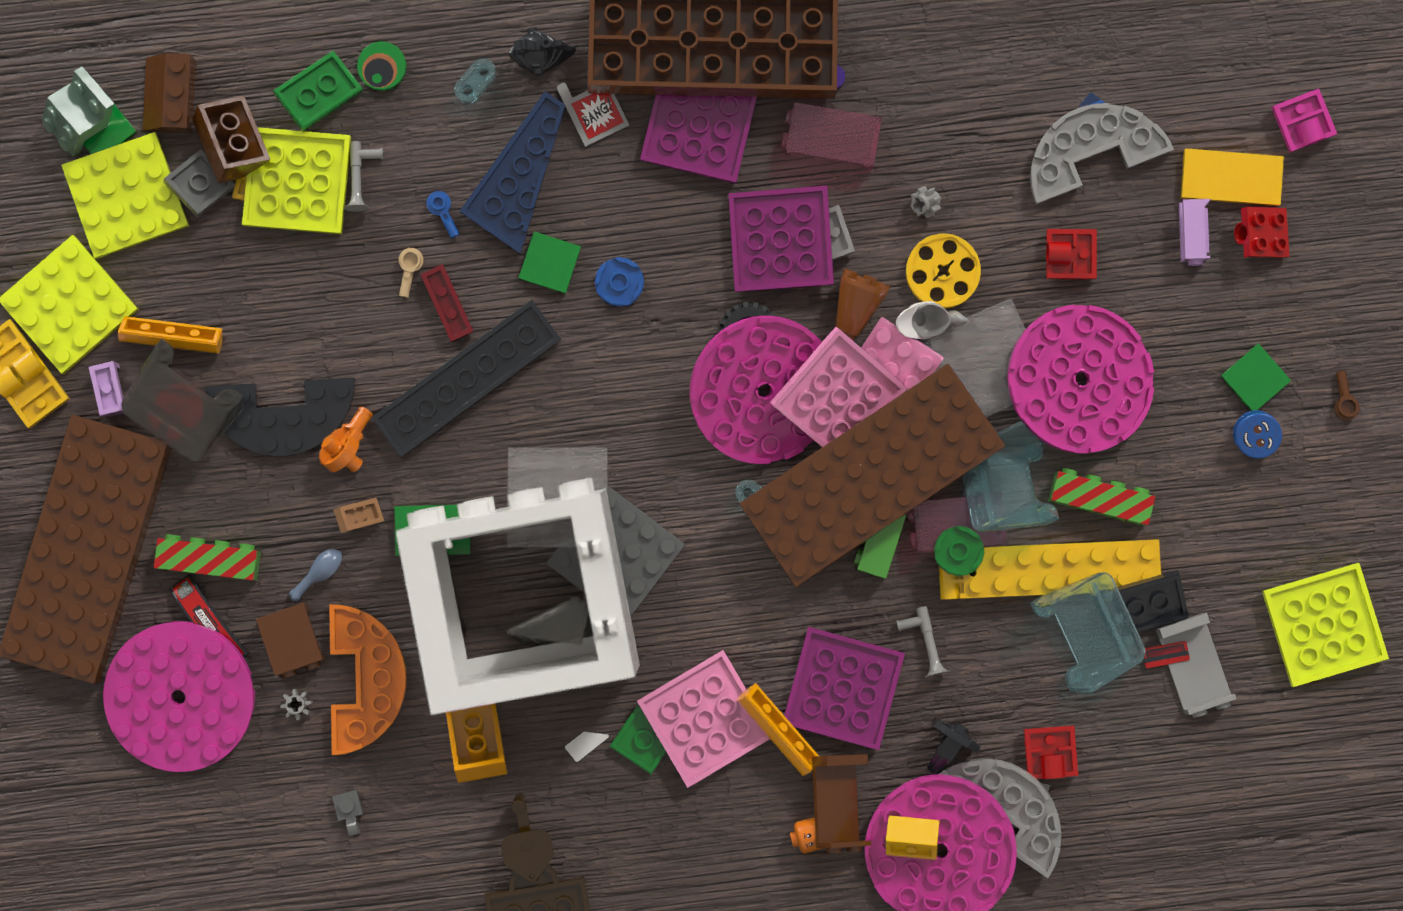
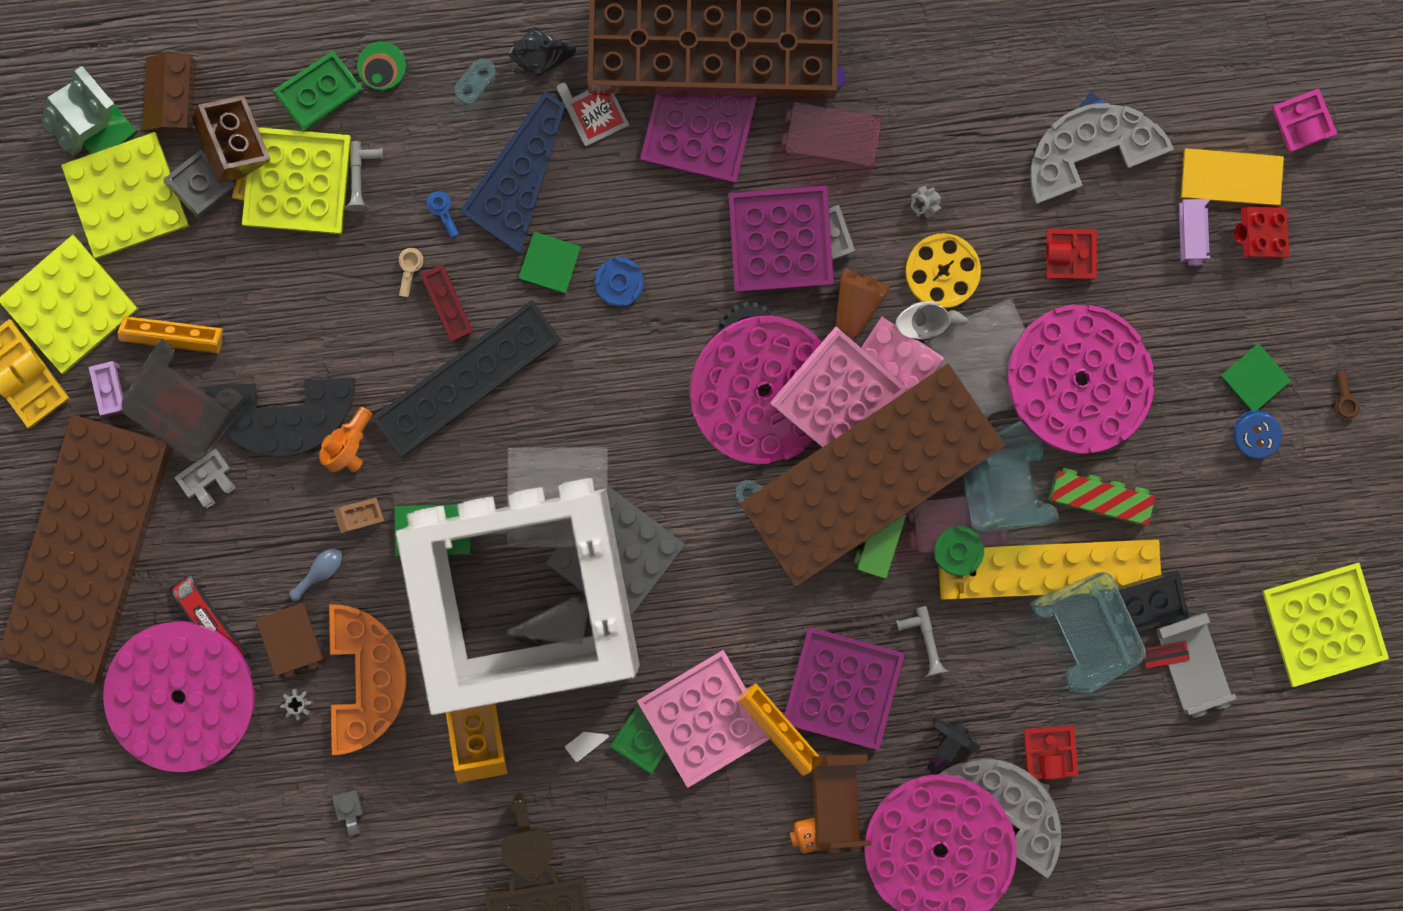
(204, 473): none -> light grey plate
(207, 558): brick -> none
(912, 837): yellow panel -> none

